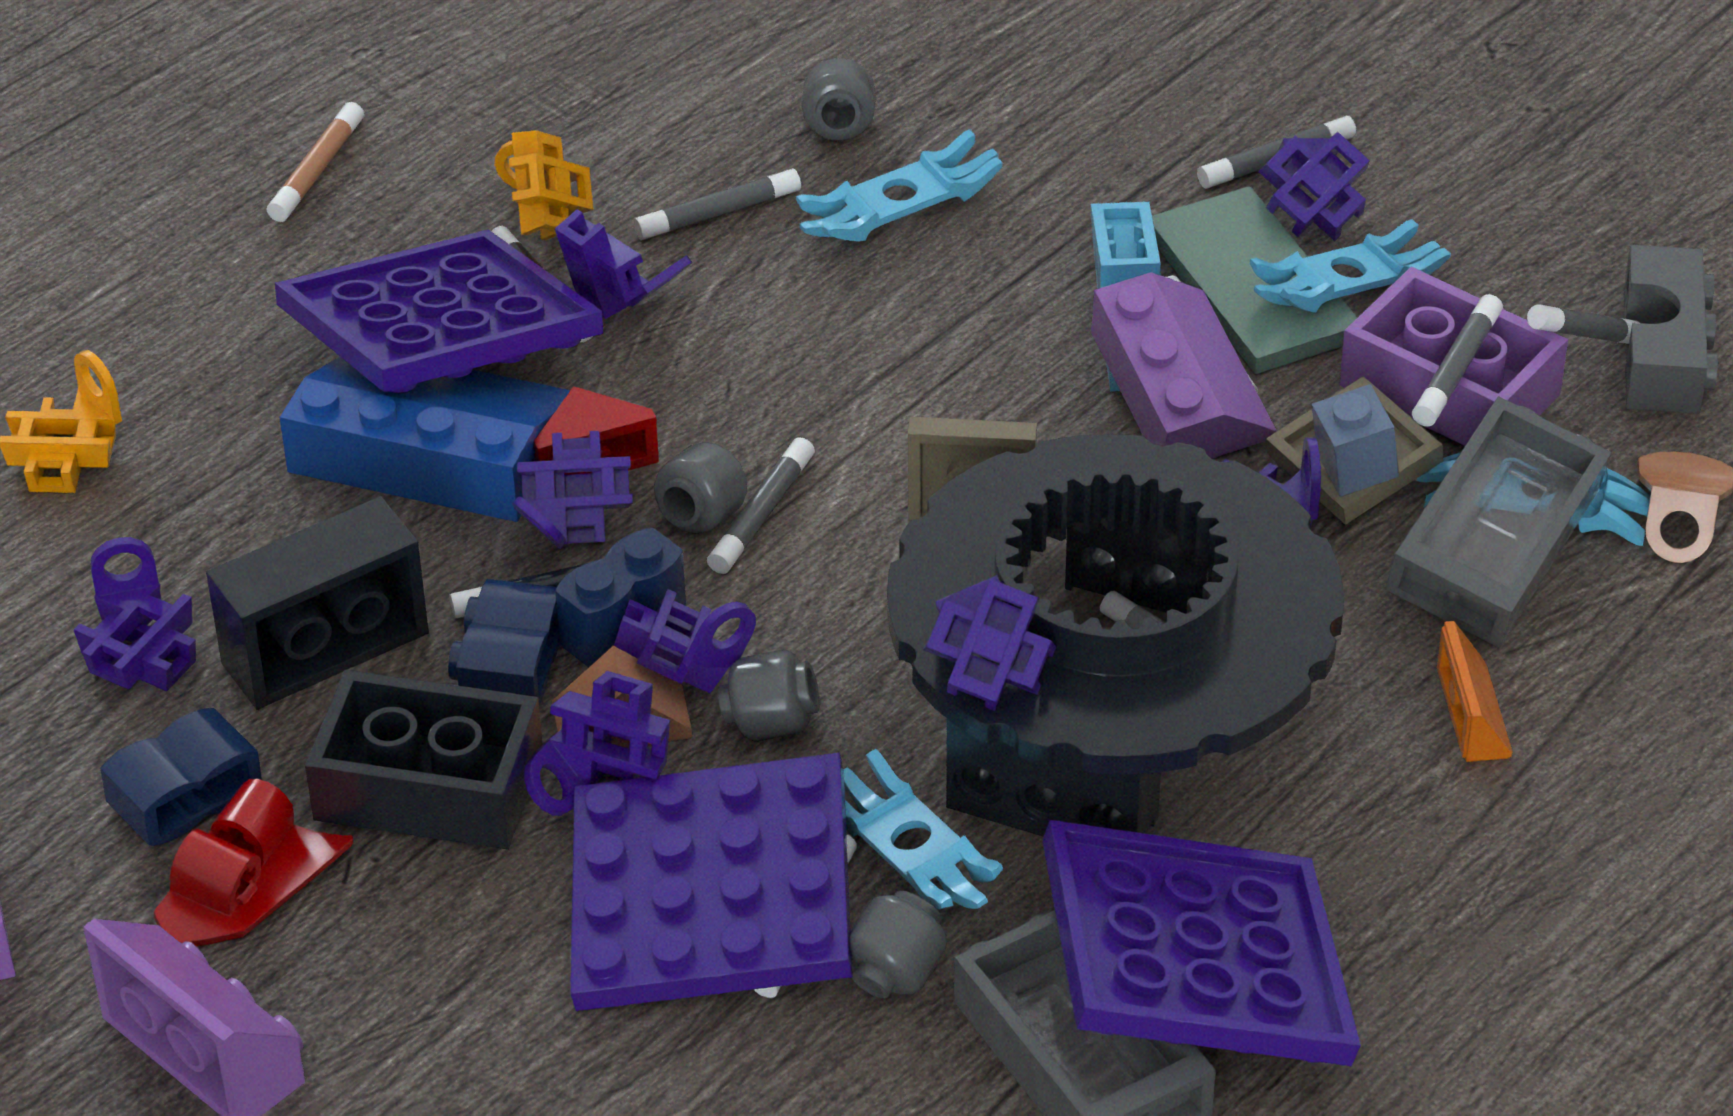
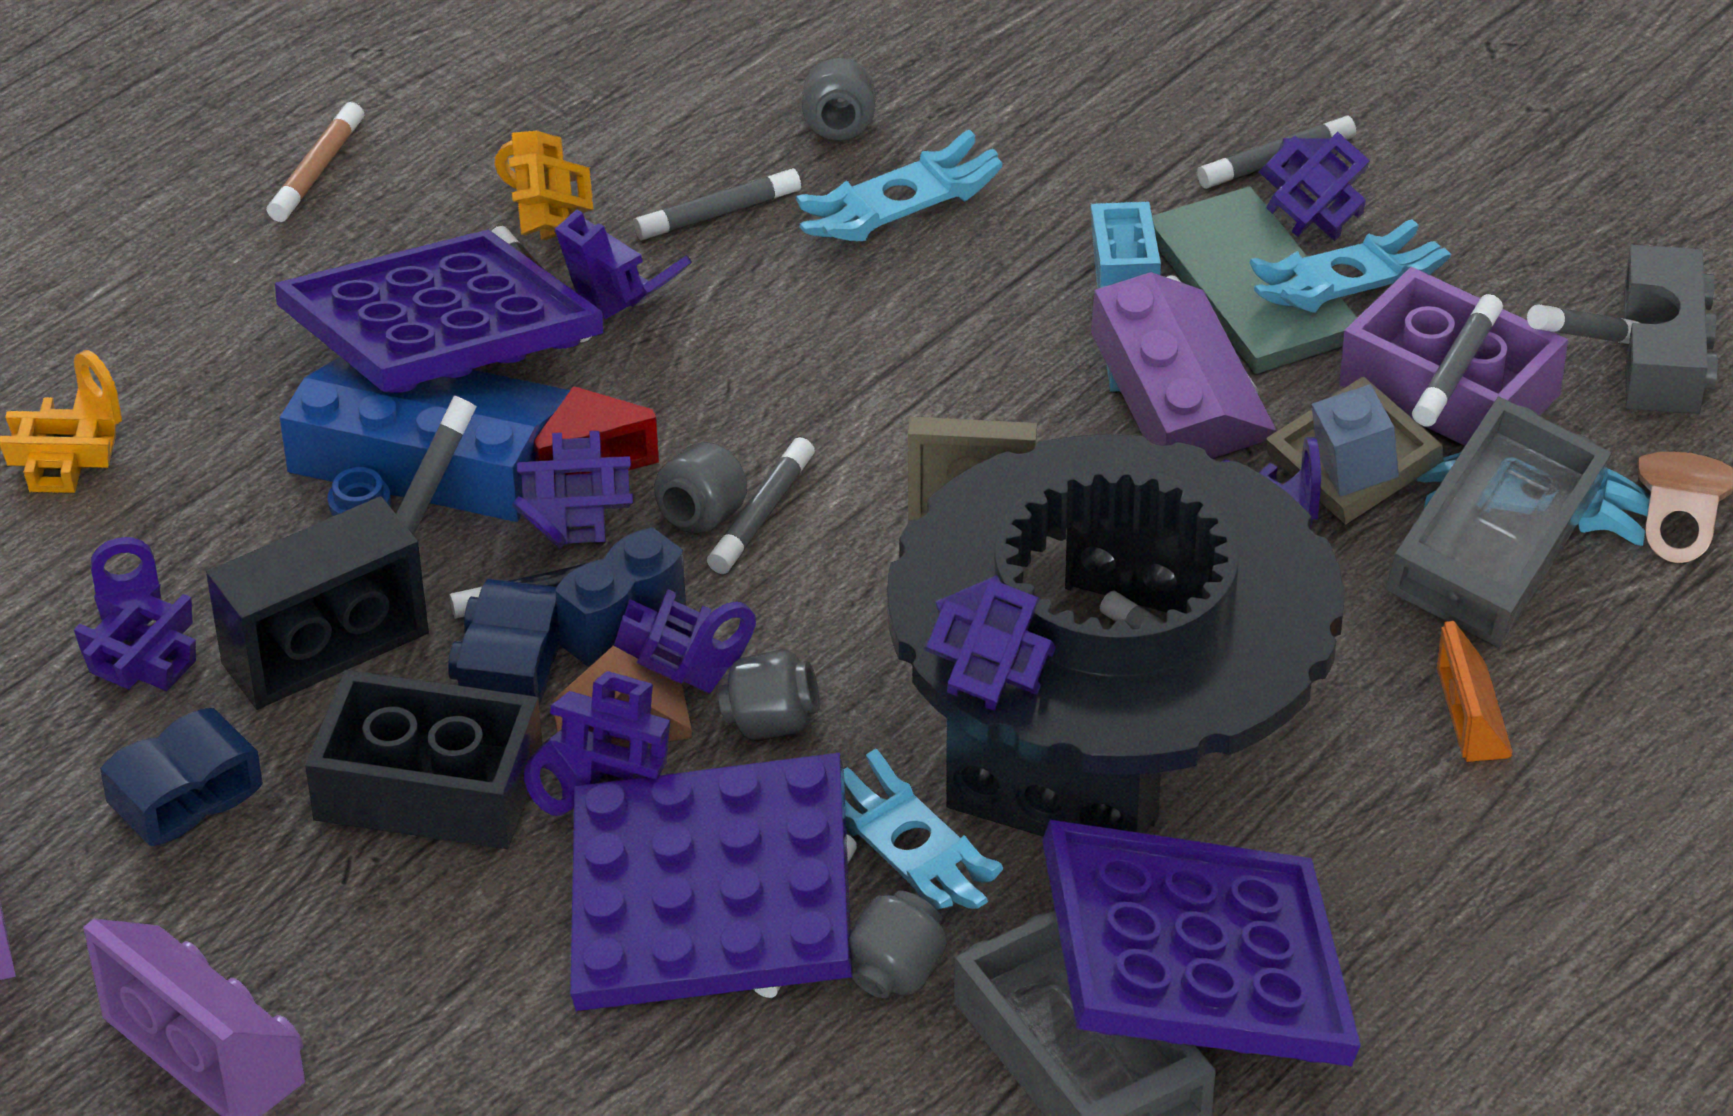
(243, 867): red panel -> none
(356, 487): none -> blue plate
(435, 462): none -> dark grey bar

